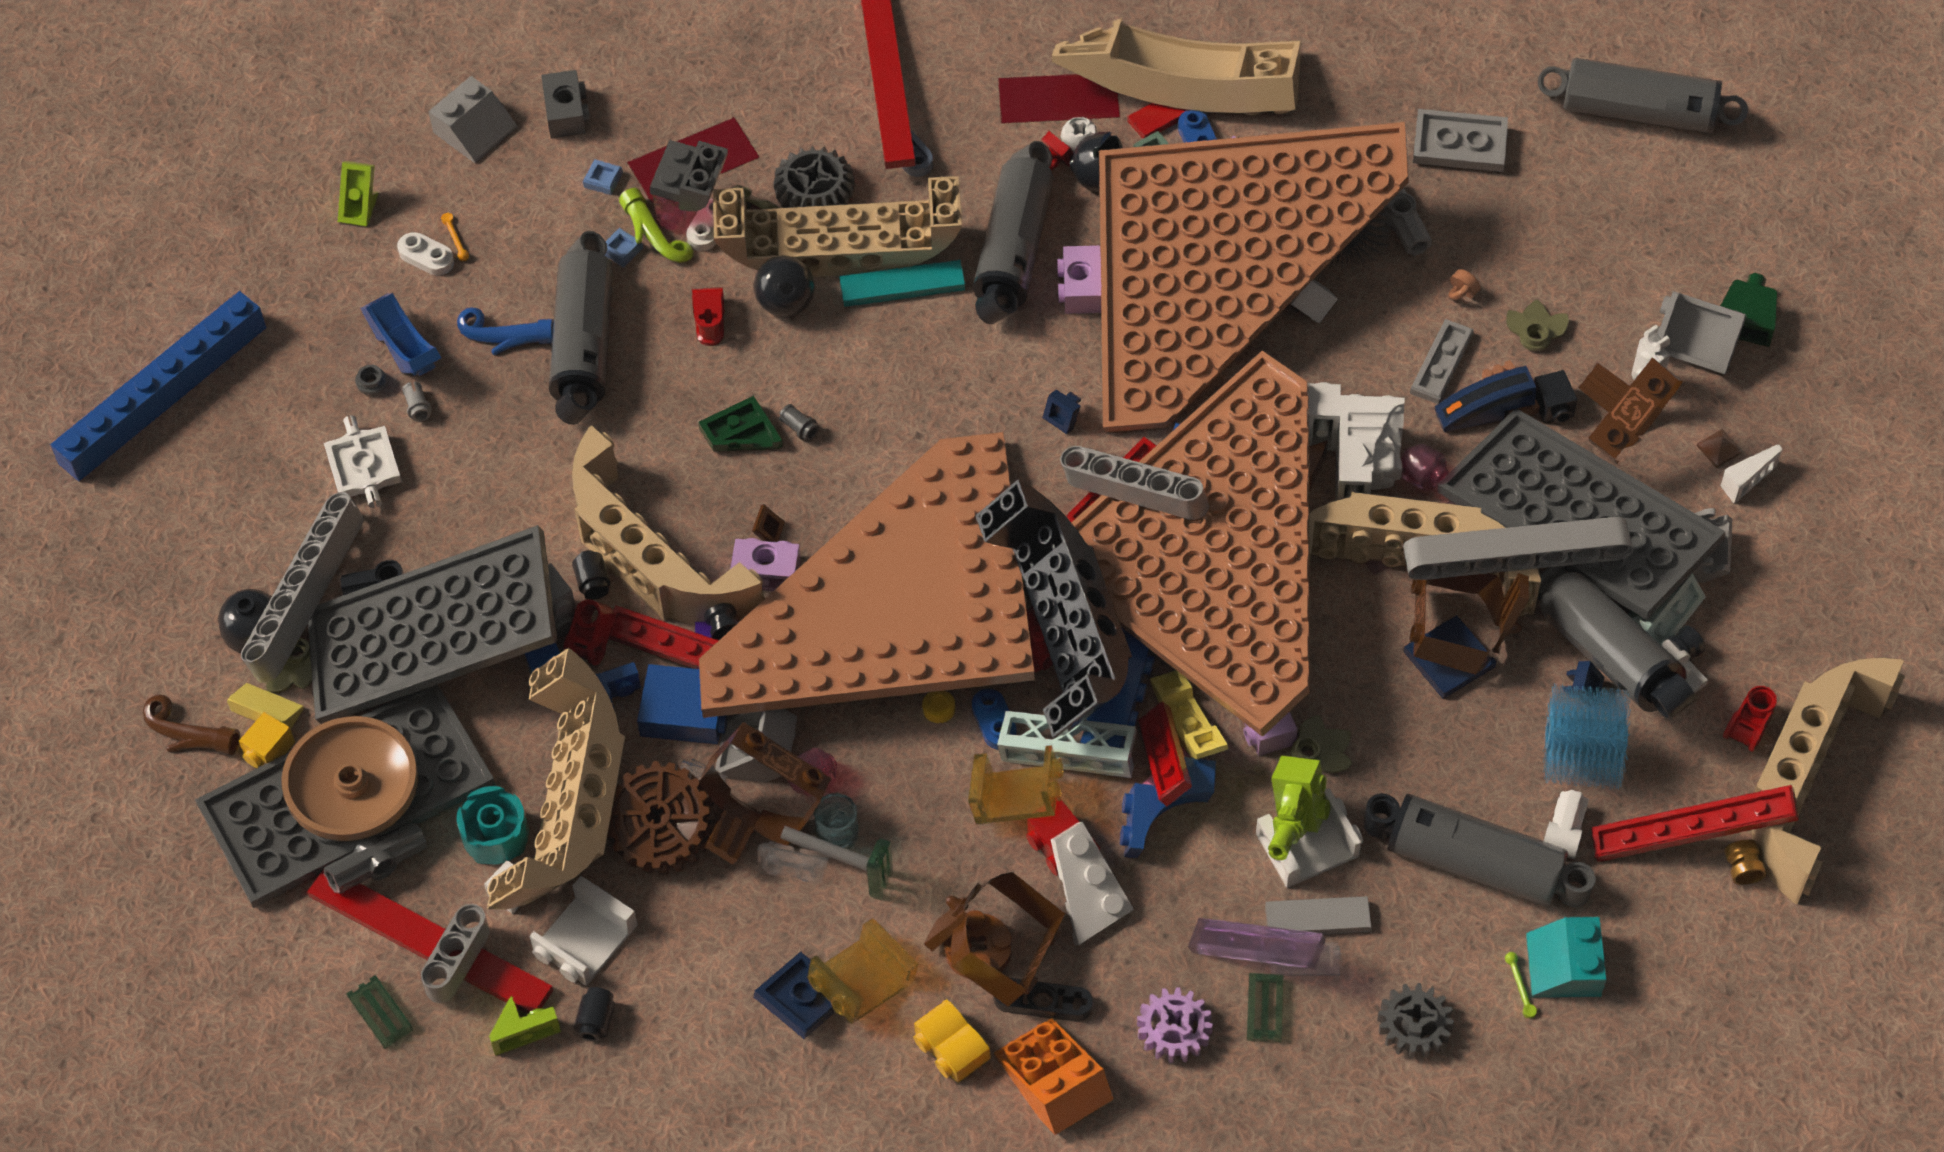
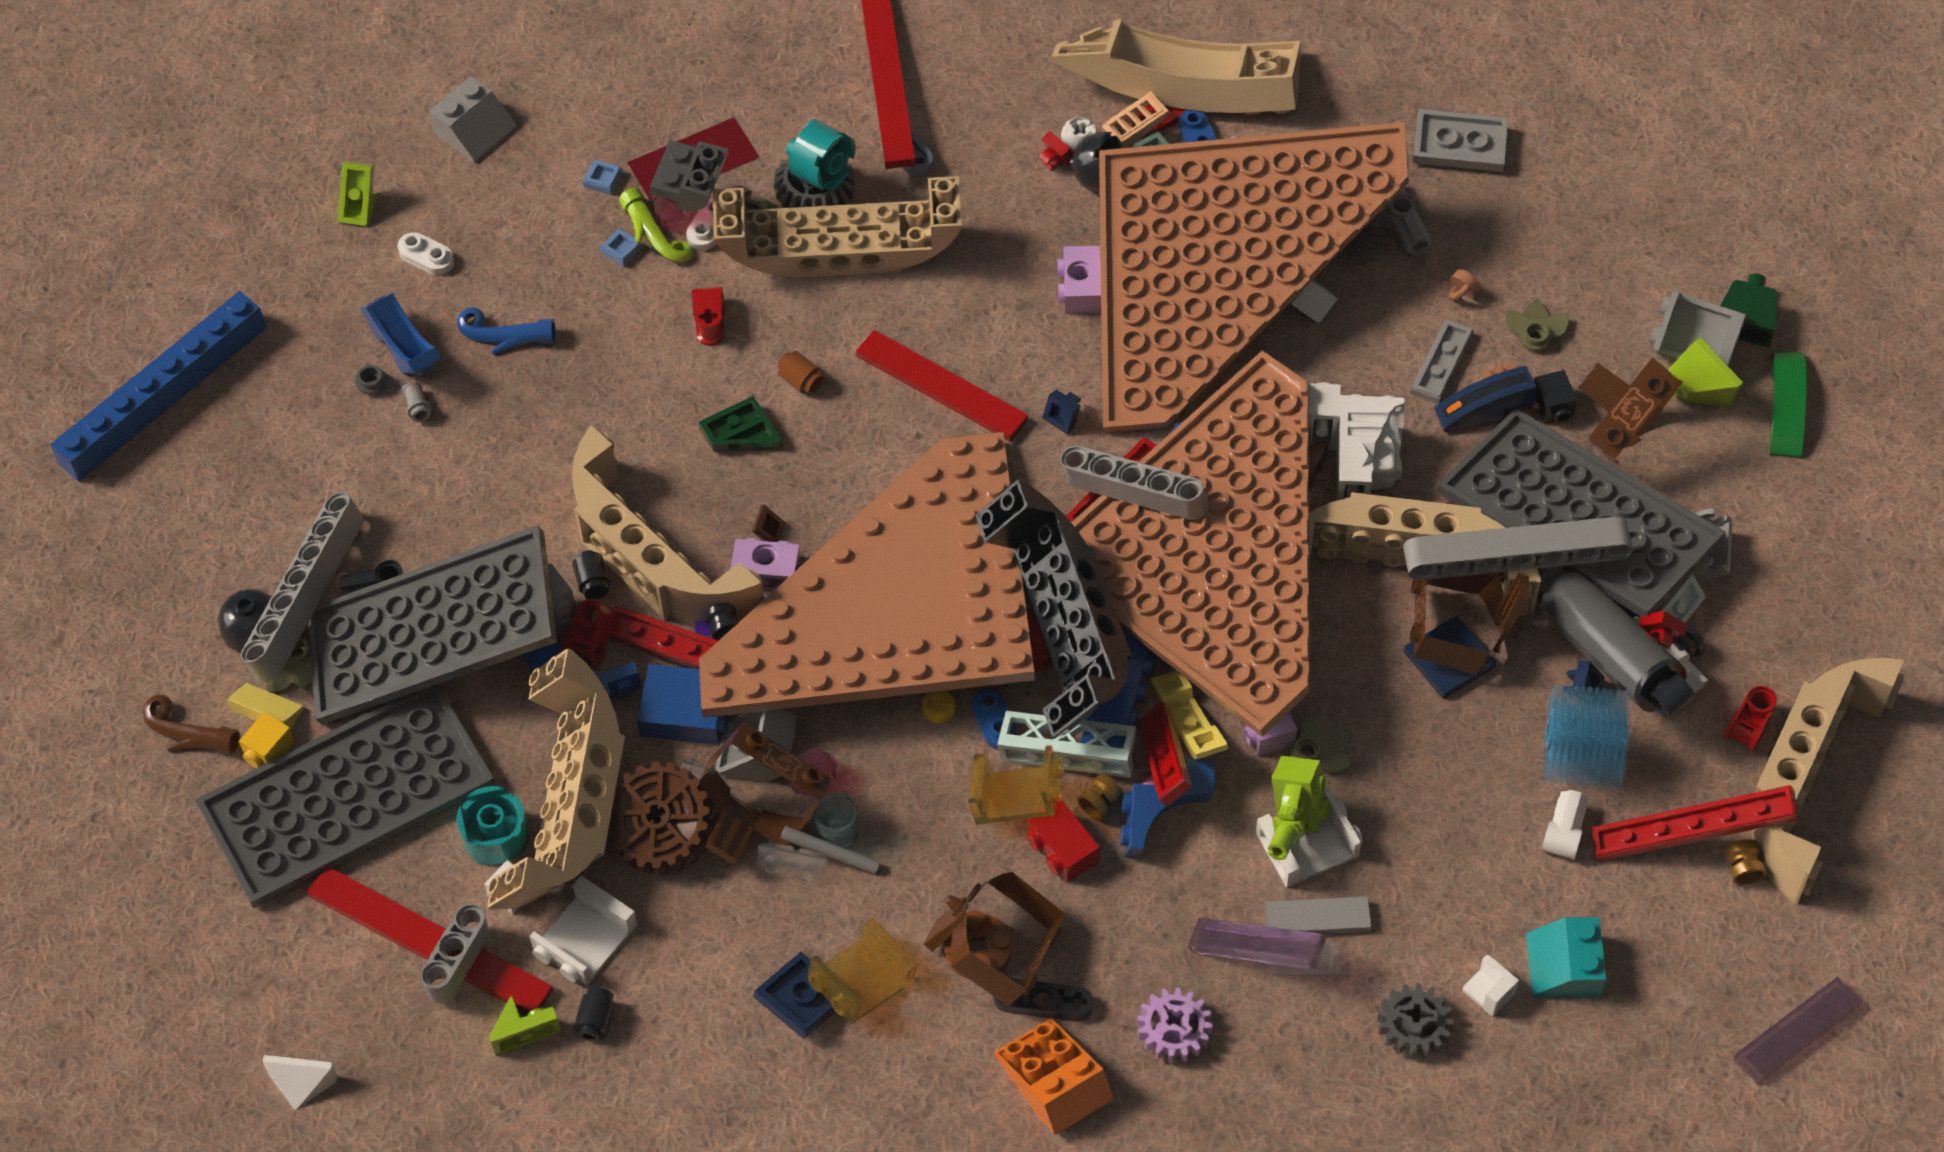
(300, 1078): none -> white slope
(349, 778): medium nougat dish -> none
(362, 461): white plate -> none
(365, 990): clear green tile -> none
(375, 858): dark grey piece -> none
(447, 219): light orange hinge -> none
(563, 103): dark grey brick -> none
(581, 328): dark grey piece -> none
(784, 286): black cylinder -> none
(800, 372): none -> dark orange brick
(804, 427): dark grey pin -> none
(820, 155): none -> teal brick
(879, 872): tile -> none
(902, 283): teal tile -> none
(941, 385): none -> red tile
(951, 1041): yellow brick -> none
(1013, 233): dark grey piece -> none
(1054, 99): dark red piece -> none
(1088, 884): white wing -> none
(1100, 797): none -> pearl gold wheel
(1136, 133): none -> light nougat slope
(1265, 1034): clear green tile -> none
(1424, 466): clear pink head -> none
(1478, 850): dark grey piece -> none
(1491, 986): none -> white panel
(1529, 1009): lime hinge -> none
(1643, 95): dark grey piece -> none
(1650, 346): white plate -> none
(1663, 627): none -> red tile
(1705, 377): none -> lime slope
(1719, 448): reddish brown slope -> none
(1746, 474): white slope -> none
(1788, 404): none -> green slope
(1797, 1030): none -> tile

